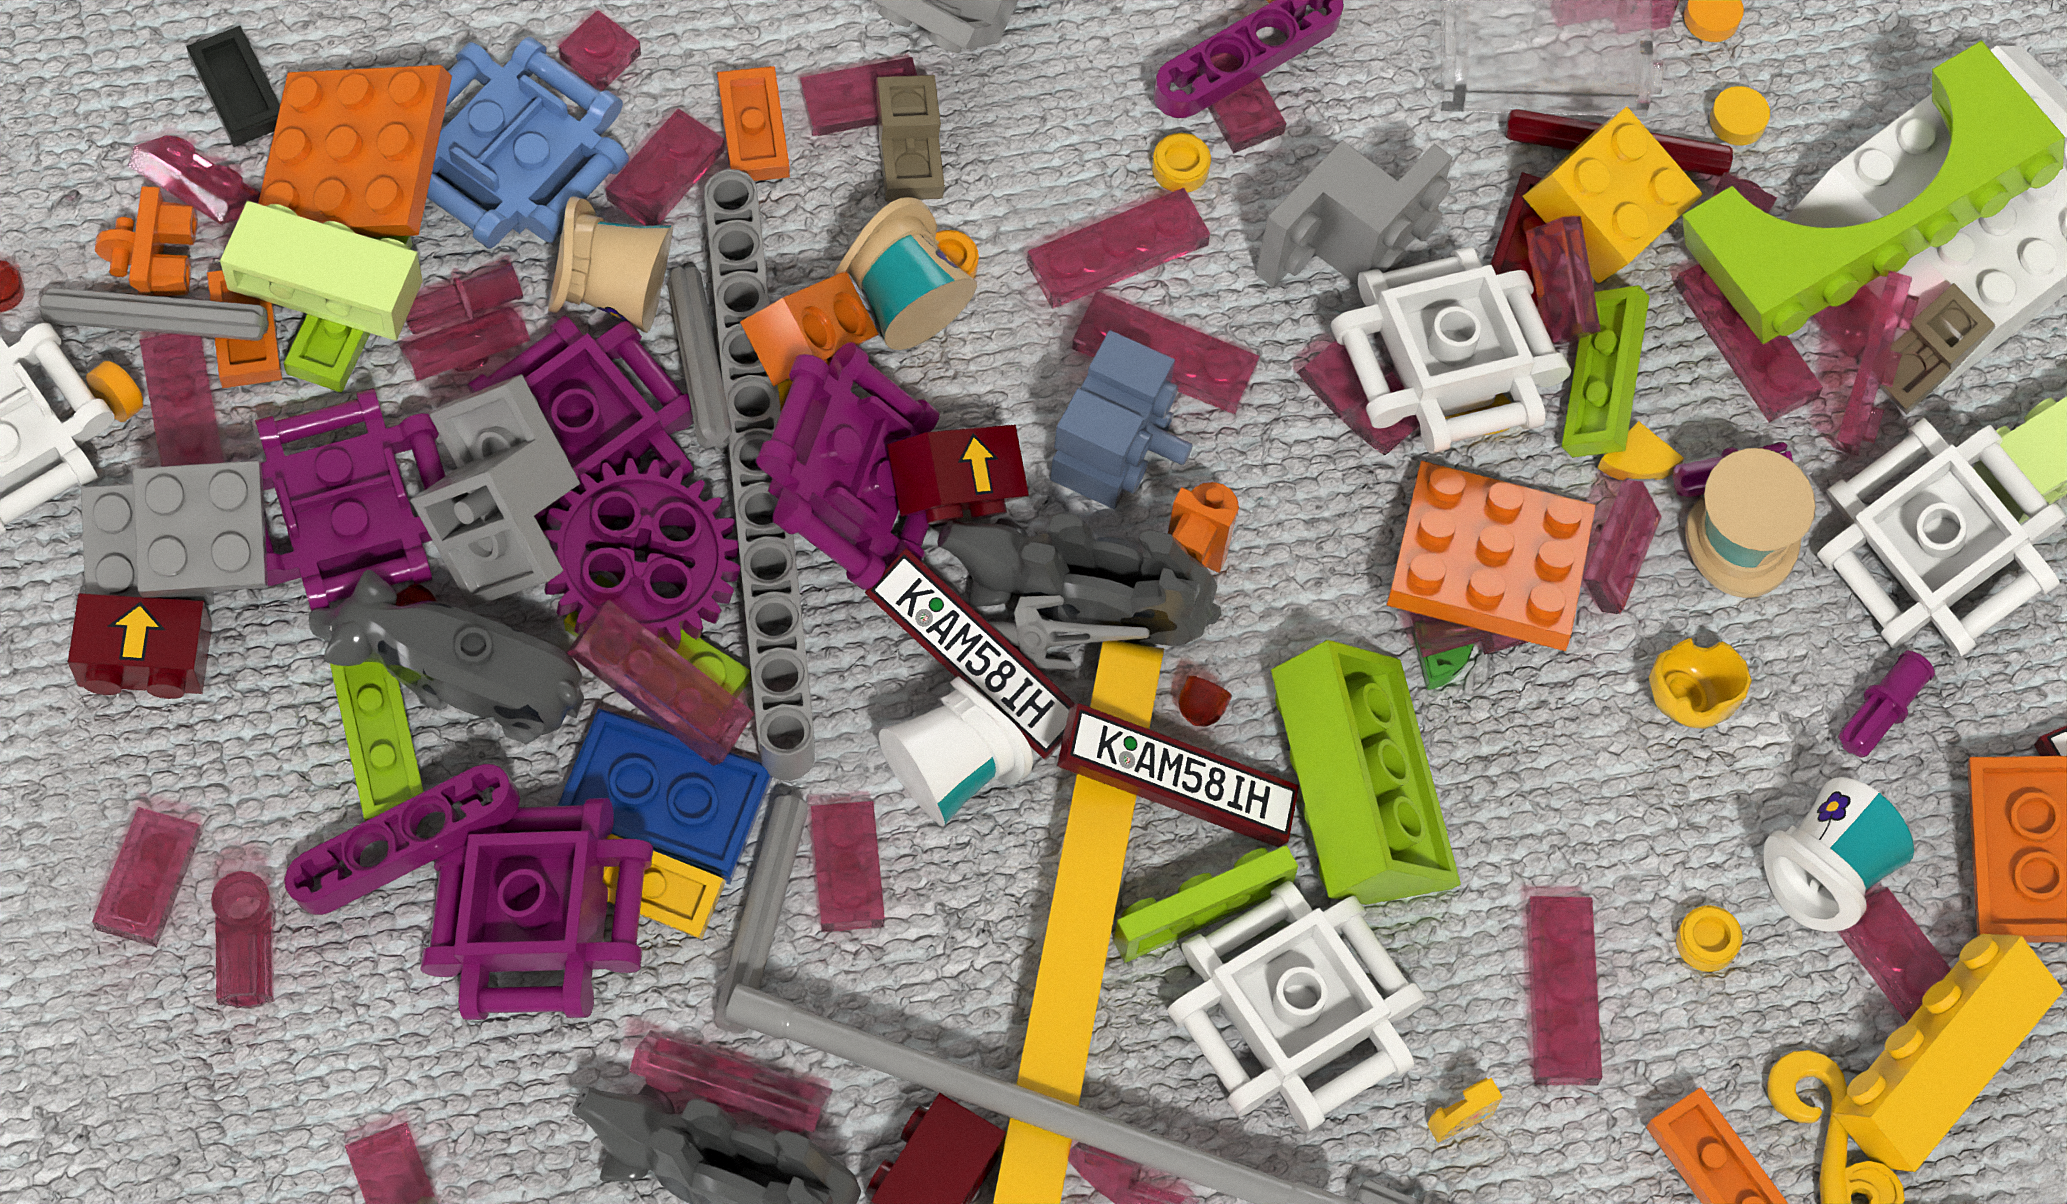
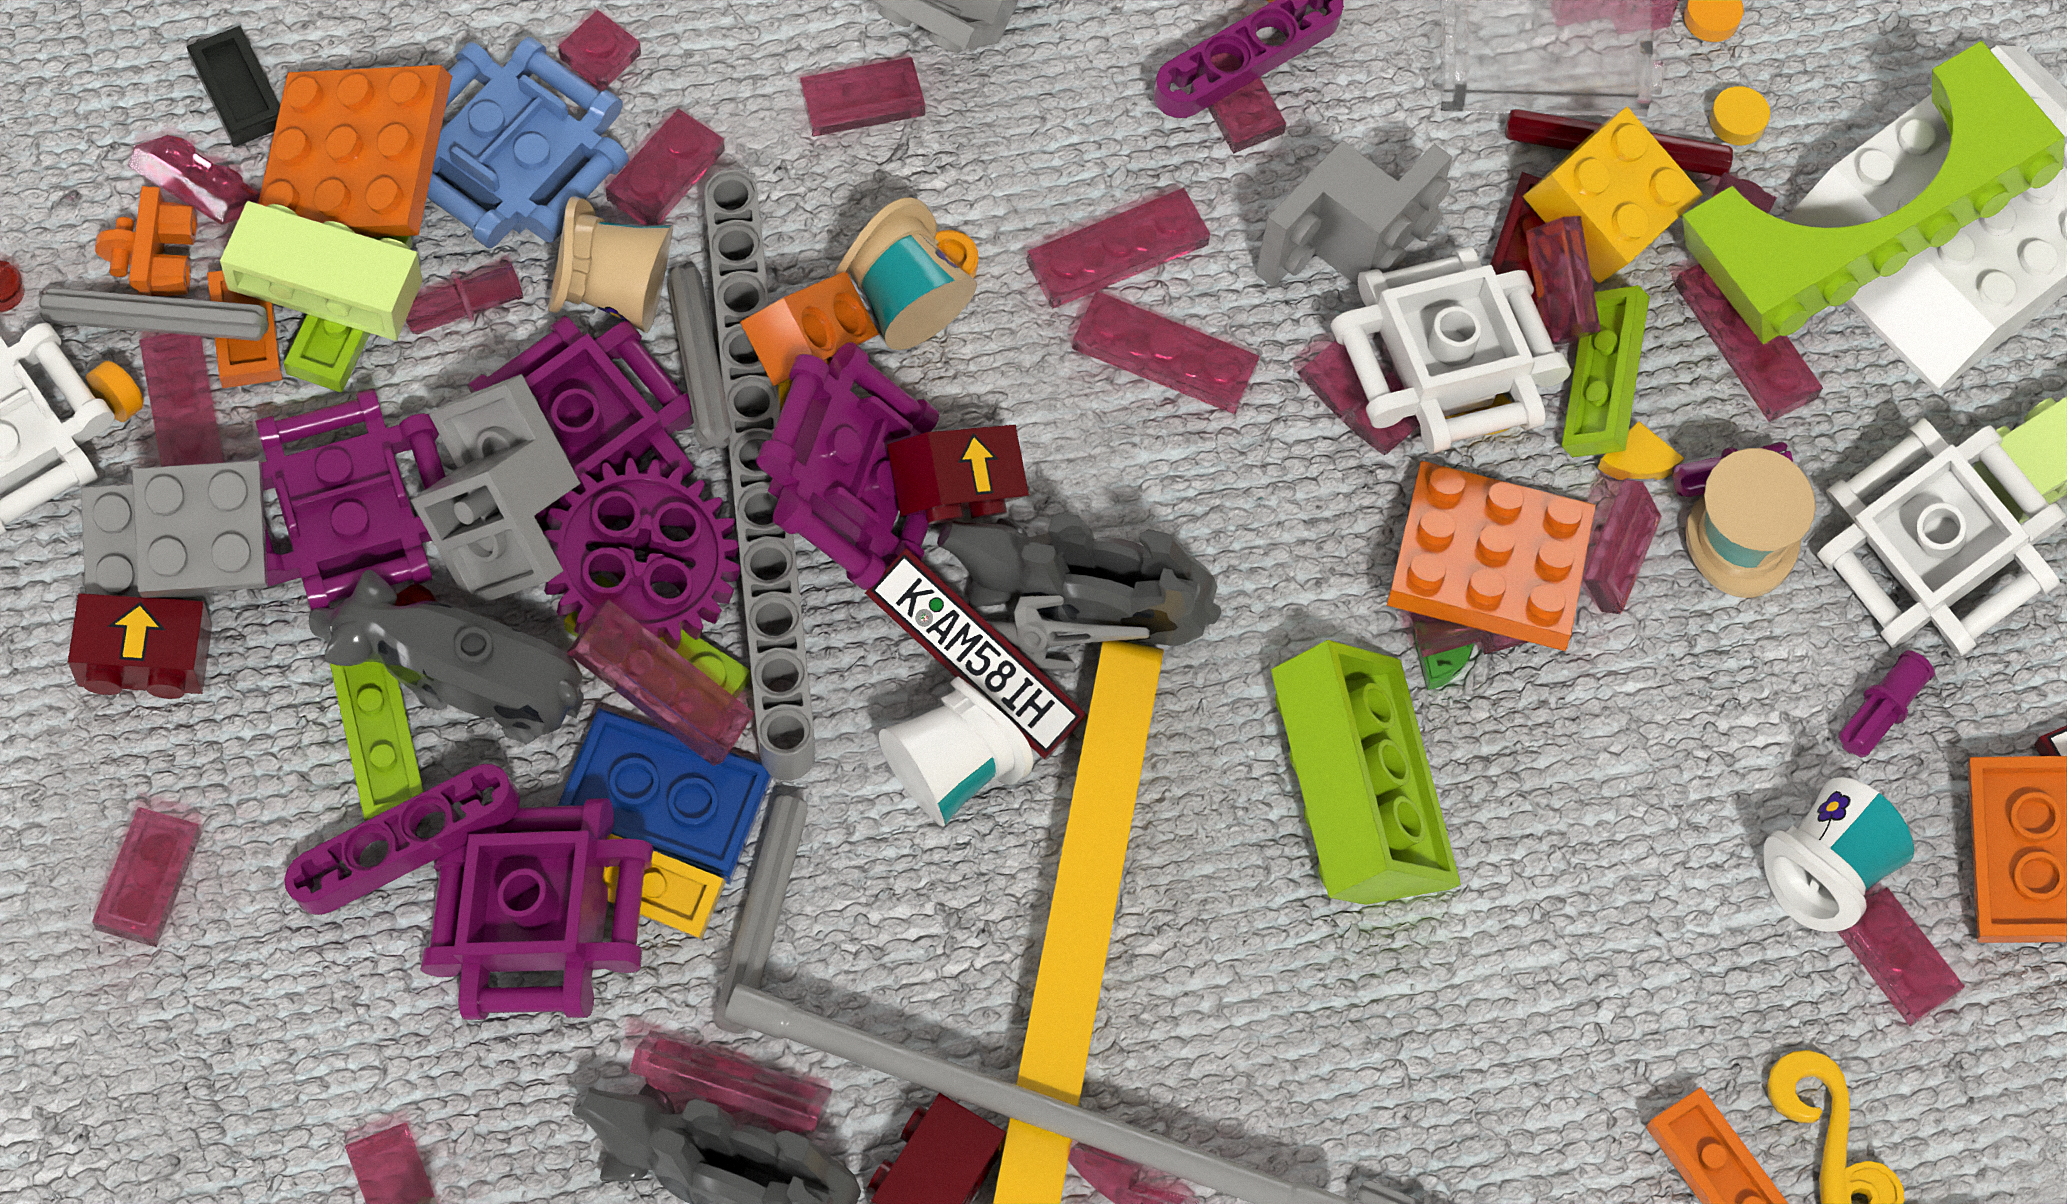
(244, 944): clear pink piece -> none
(464, 344): clear pink plate -> none
(753, 123): orange plate -> none
(847, 866): clear pink plate -> none
(910, 137): dark tan slope -> none
(1116, 421): sand blue brick -> none
(1178, 775): tile -> none
(1181, 162): yellow tile -> none
(1202, 701): clear red hinge -> none
(1202, 902): lime plate -> none
(1205, 522): orange hips -> none
(1298, 1004): white brick -> none
(1479, 1104): yellow tile -> none
(1563, 991): clear pink plate -> none
(1699, 683): yellow hair -> none
(1709, 938): yellow tile -> none
(1851, 321): clear pink plate -> none
(1877, 365): clear pink plate -> none
(1936, 346): dark tan slope -> none
(1947, 1051): yellow brick -> none

